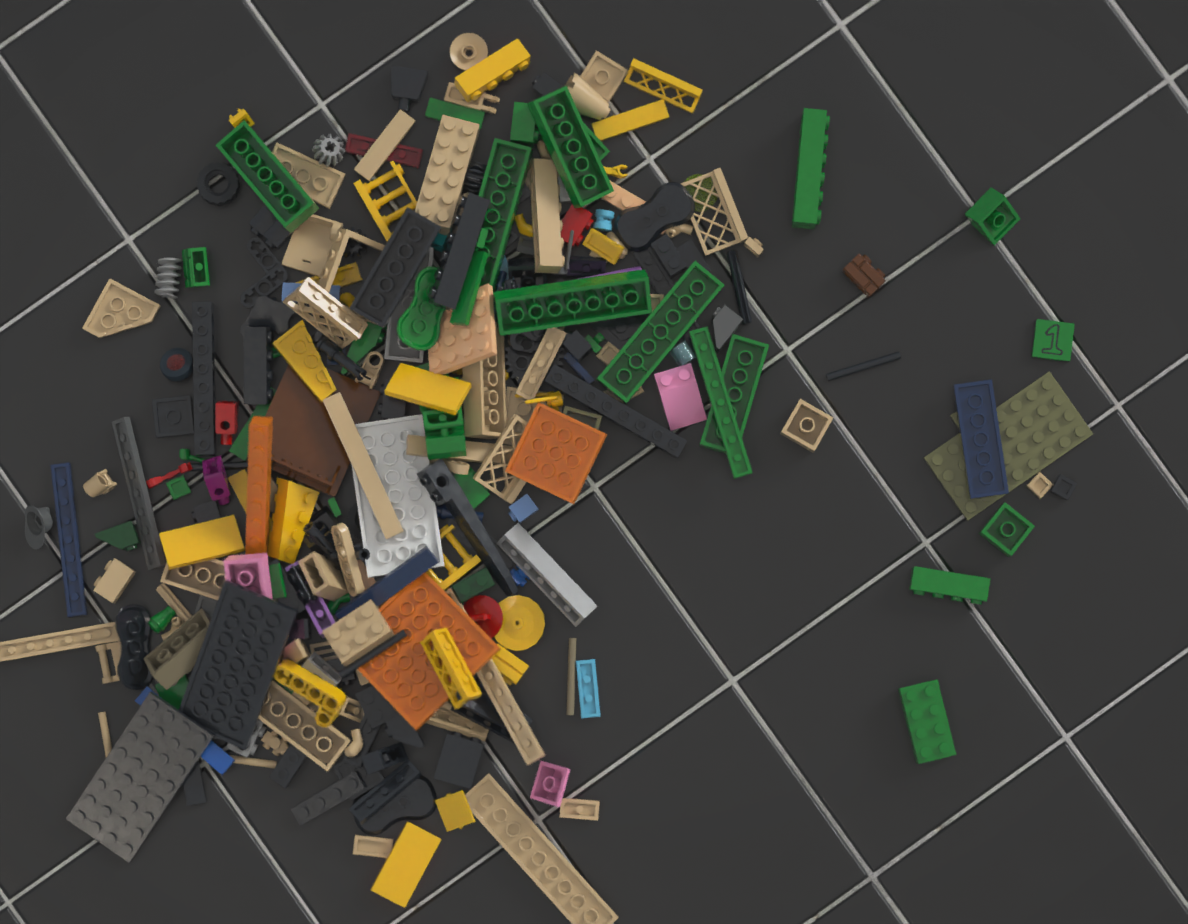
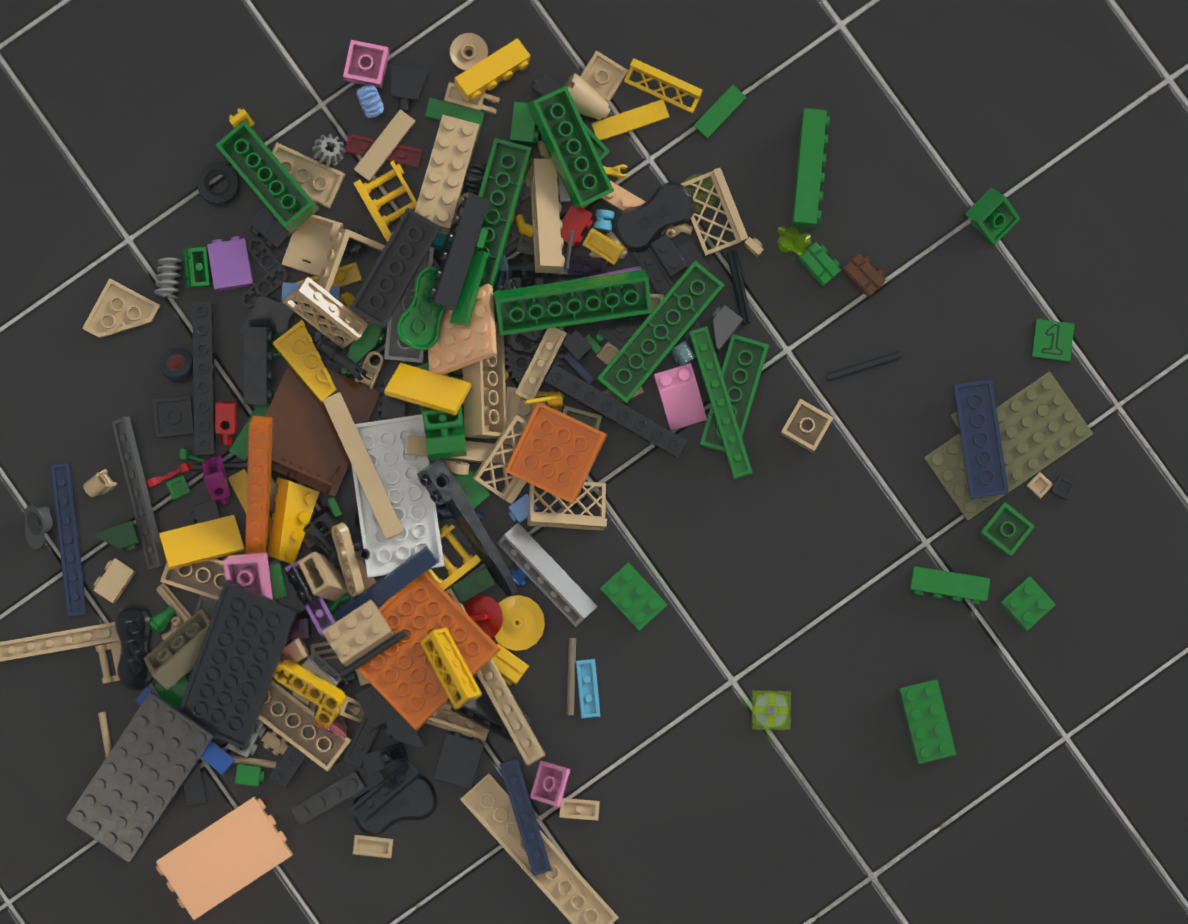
(224, 858): none -> light nougat panel
(230, 264): none -> medium lavender brick
(249, 775): none -> green brick
(337, 727): none -> piece
(356, 745): tan arm -> none
(366, 63): none -> bright pink brick
(370, 101): none -> light blue gear
(405, 864): yellow tile -> none
(455, 810): yellow piece -> none
(525, 817): none -> dark blue tile
(569, 520): none -> tan fence
(633, 596): none -> green brick
(720, 111): none -> green tile
(771, 710): none -> clear neon green piece
(792, 240): none -> clear neon green hips
(820, 264): none -> green brick
(1027, 603): none -> green brick

